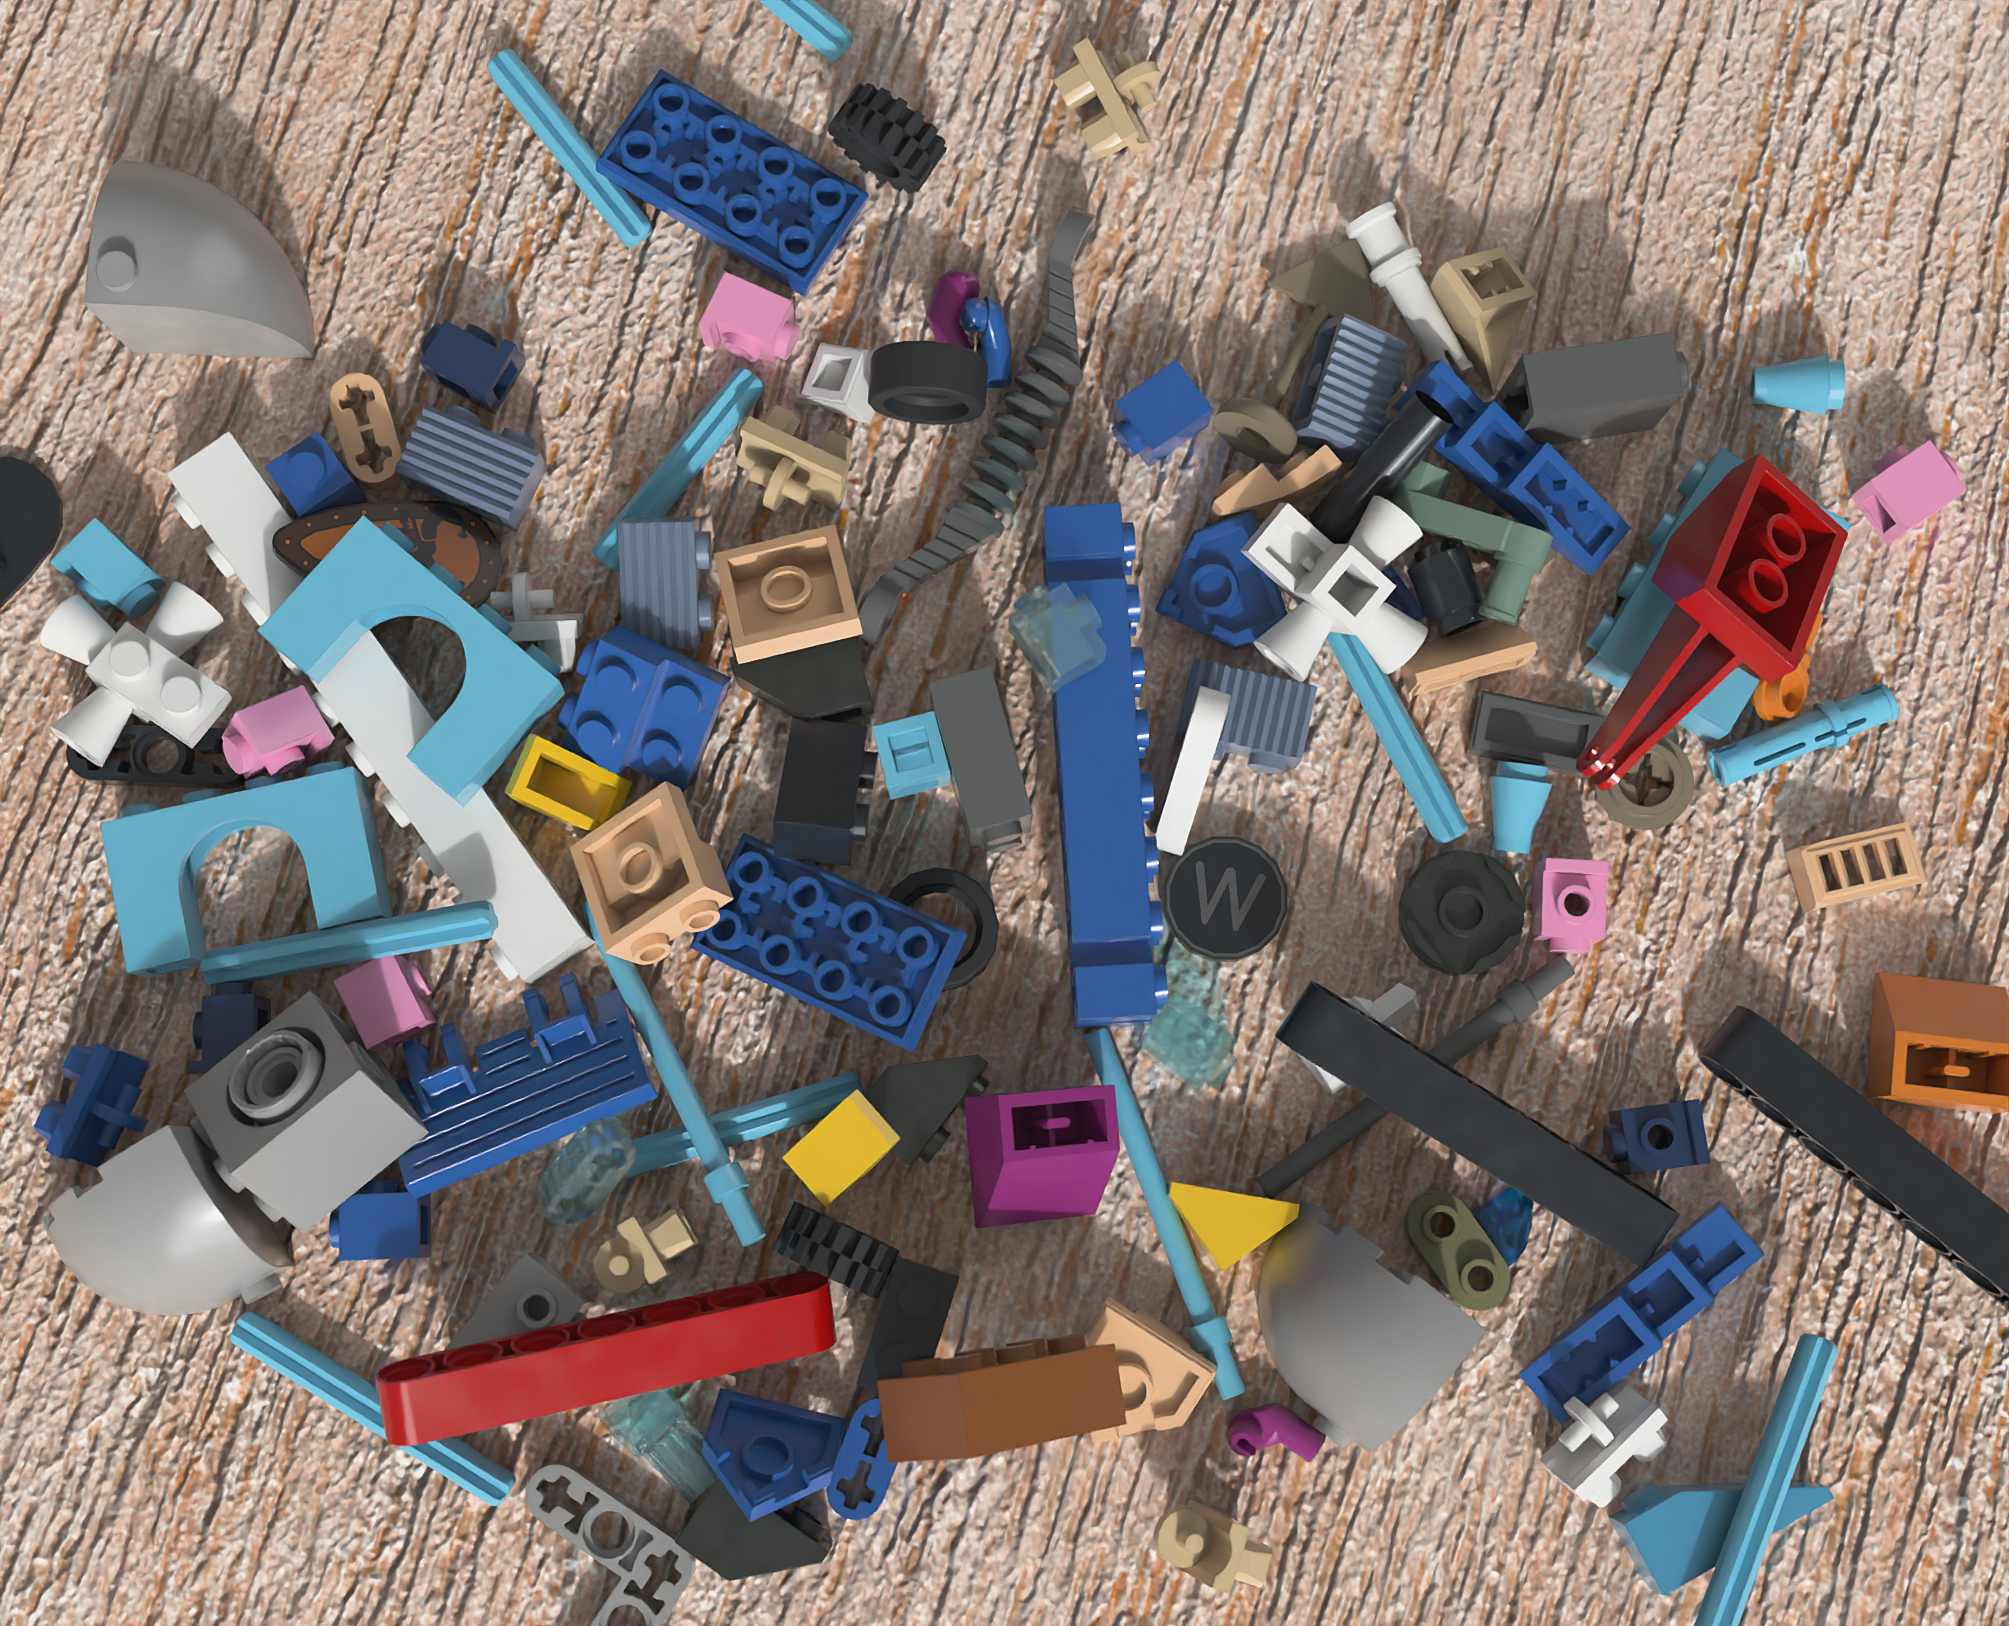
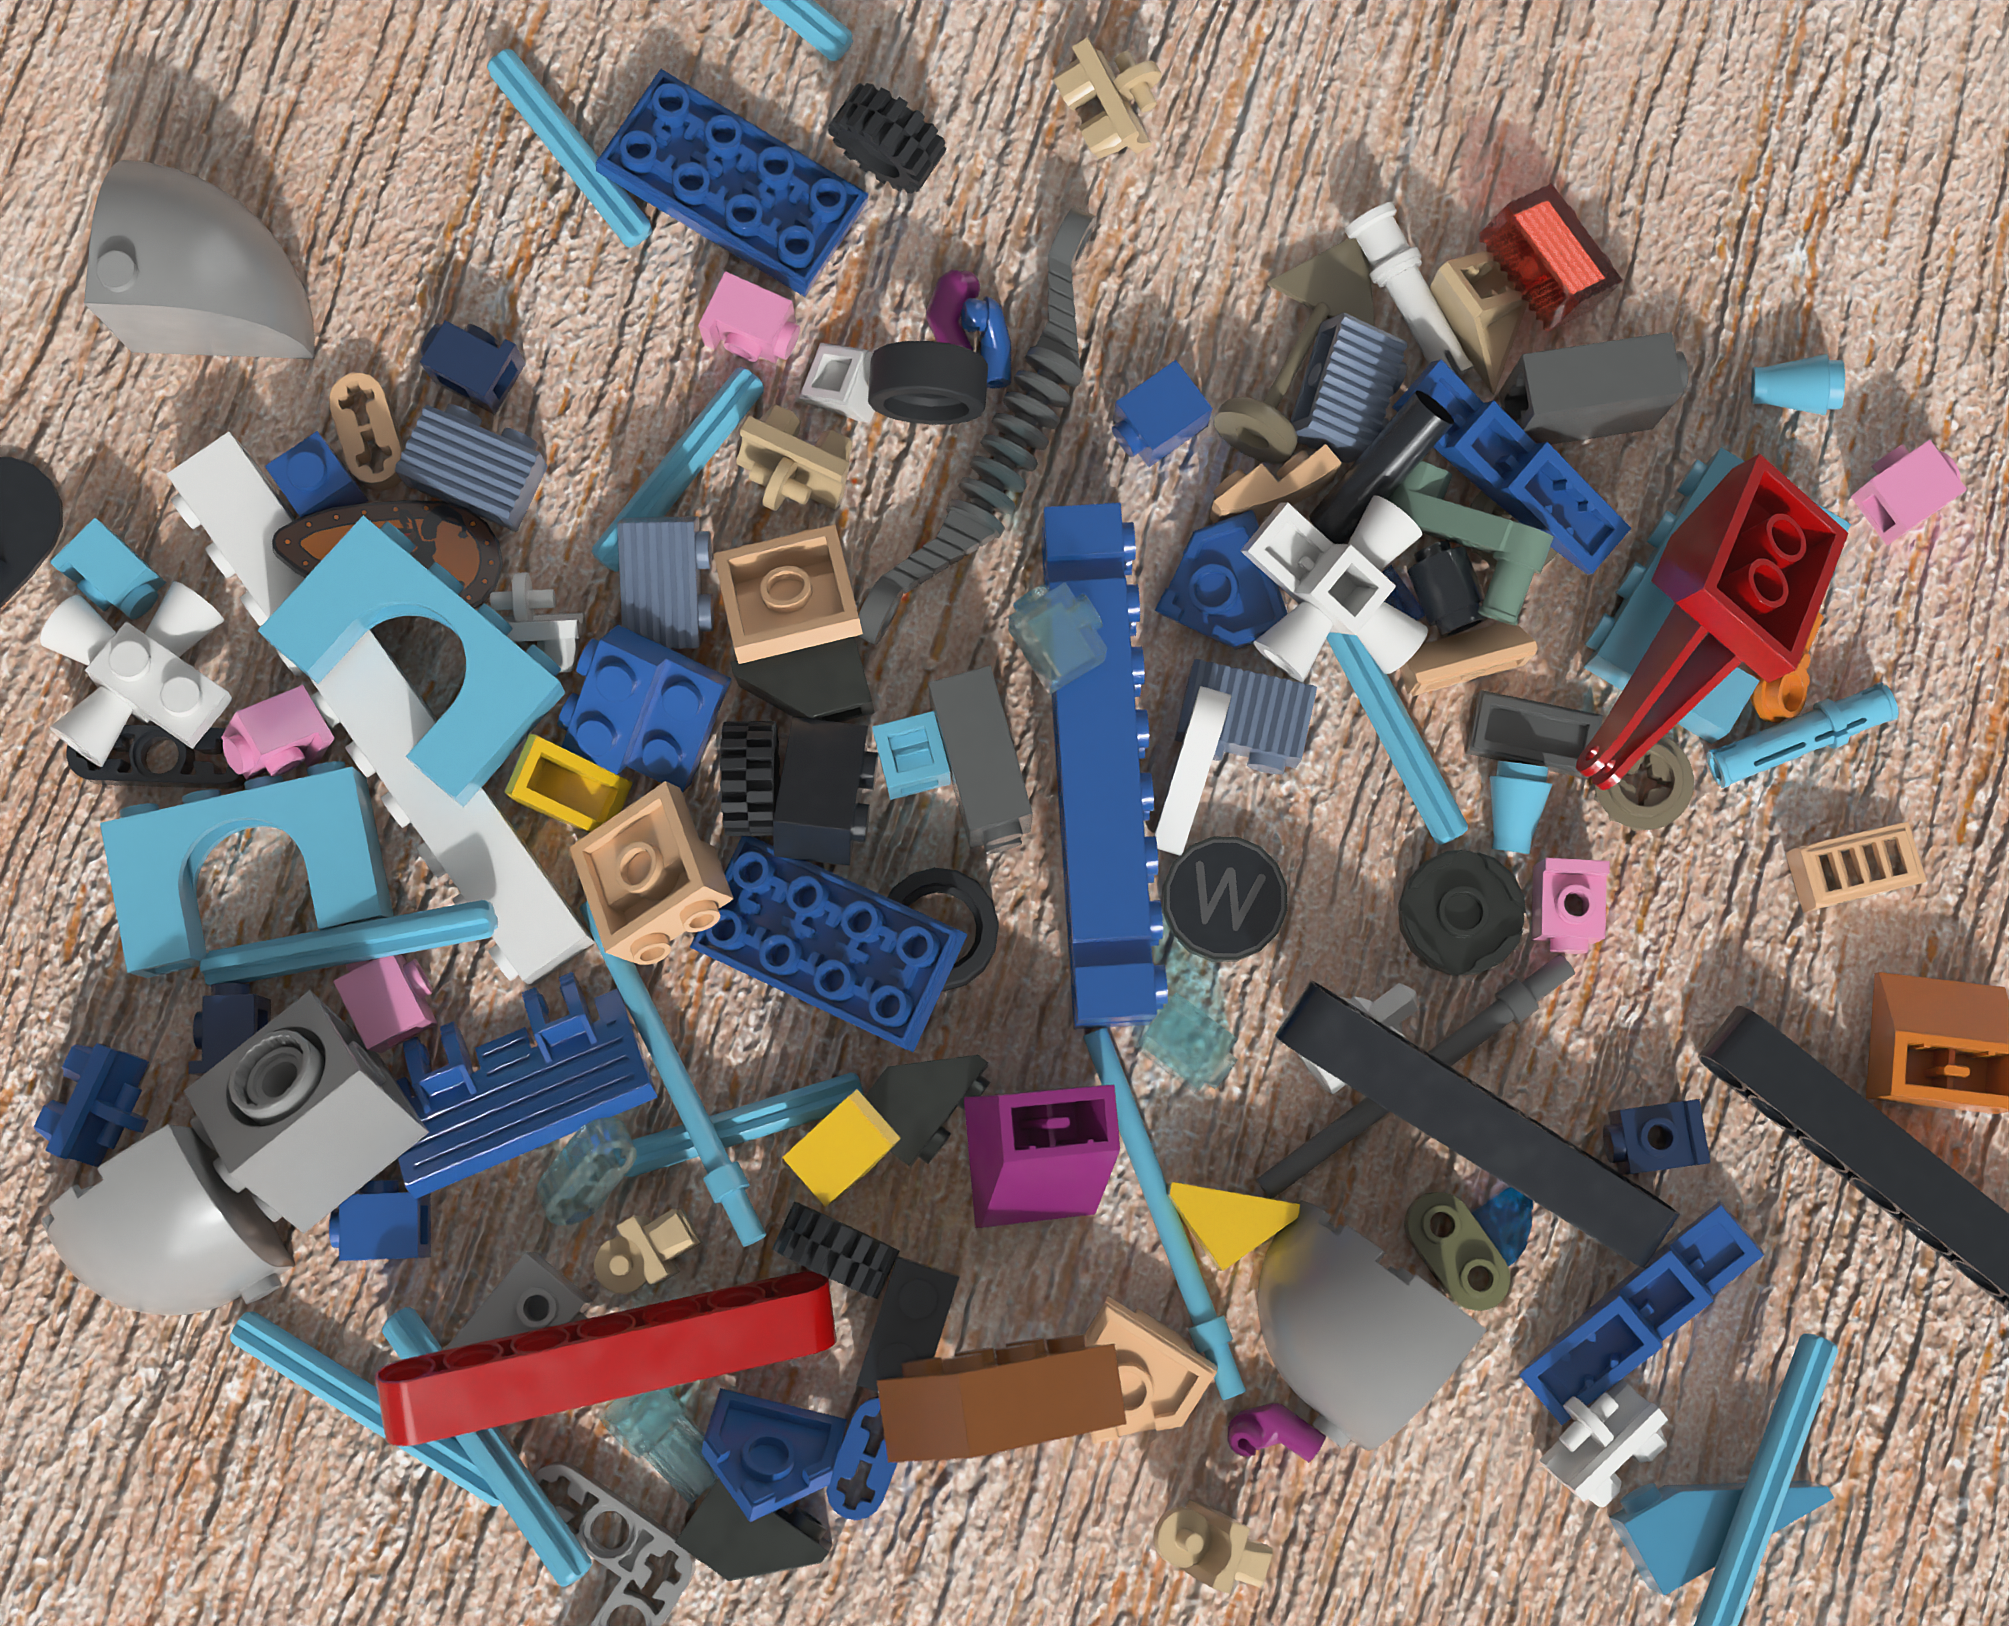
(502, 1469): none -> medium azure axle
(749, 777): none -> black tyre
(1550, 257): none -> clear red brick

